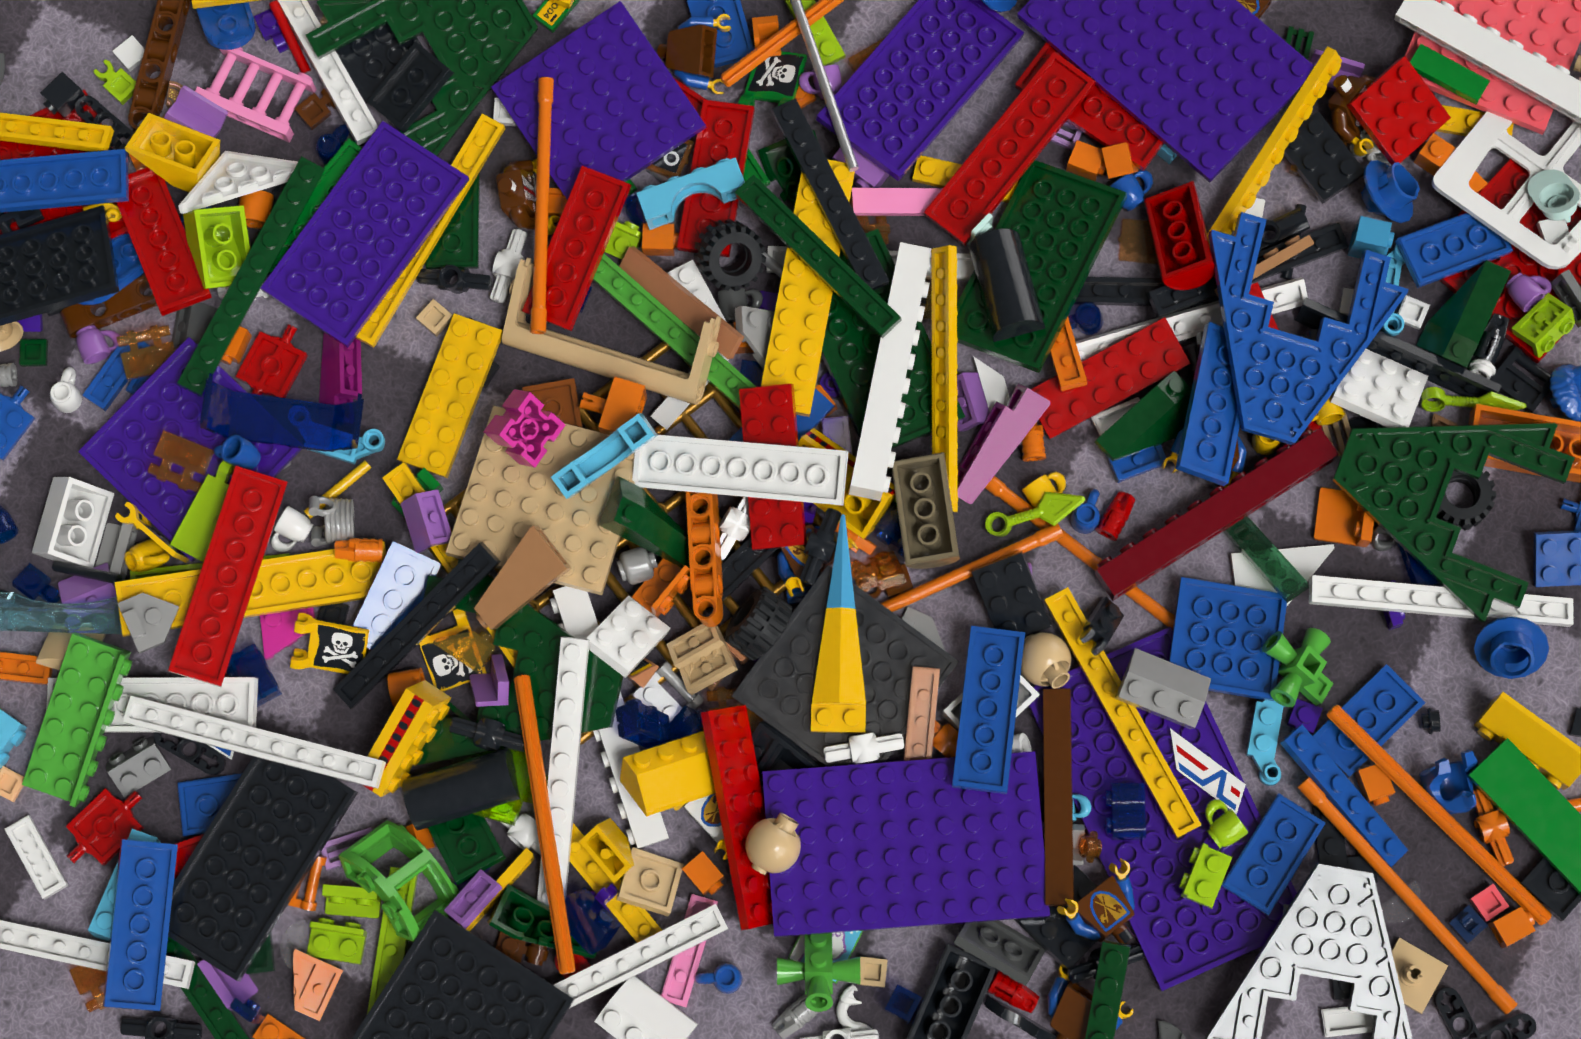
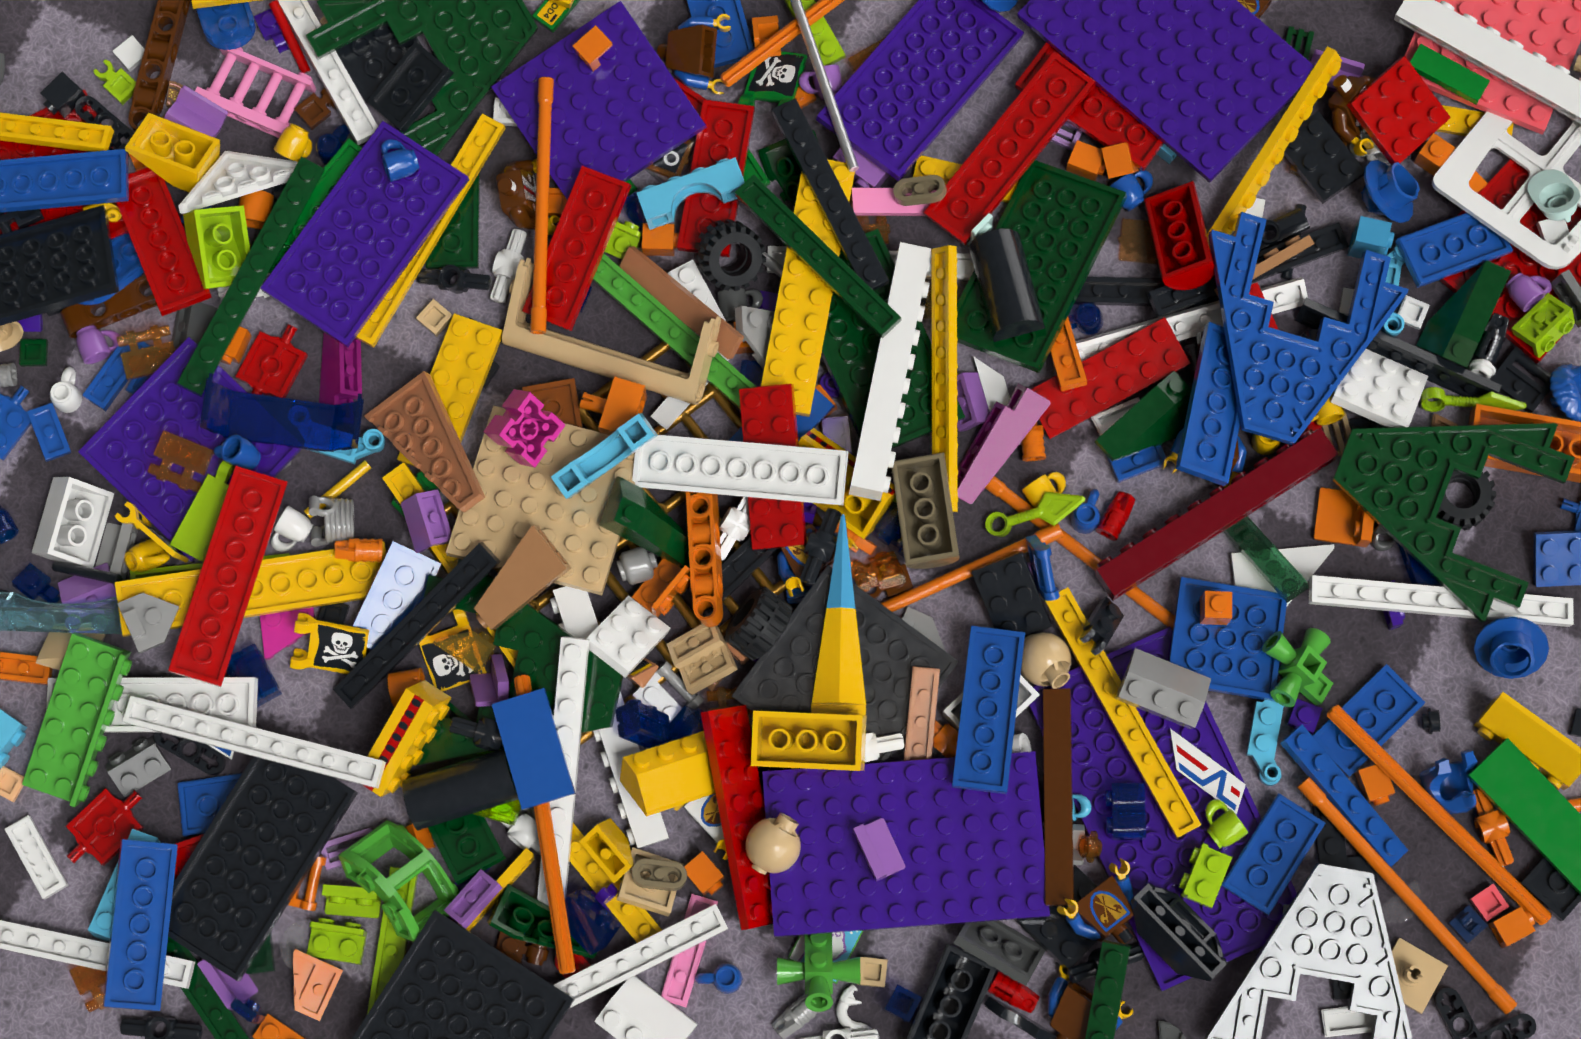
(49, 432): none -> blue plate
(294, 143): none -> yellow piece
(398, 163): none -> blue piece
(425, 435): none -> nougat wing
(533, 749): none -> blue tile
(592, 47): none -> orange panel
(659, 874): none -> dark tan plate
(808, 740): none -> yellow brick
(879, 849): none -> medium lavender panel
(921, 190): none -> dark tan plate
(1041, 568): none -> blue plate
(1177, 933): none -> black wedge
(1216, 607): none -> orange brick

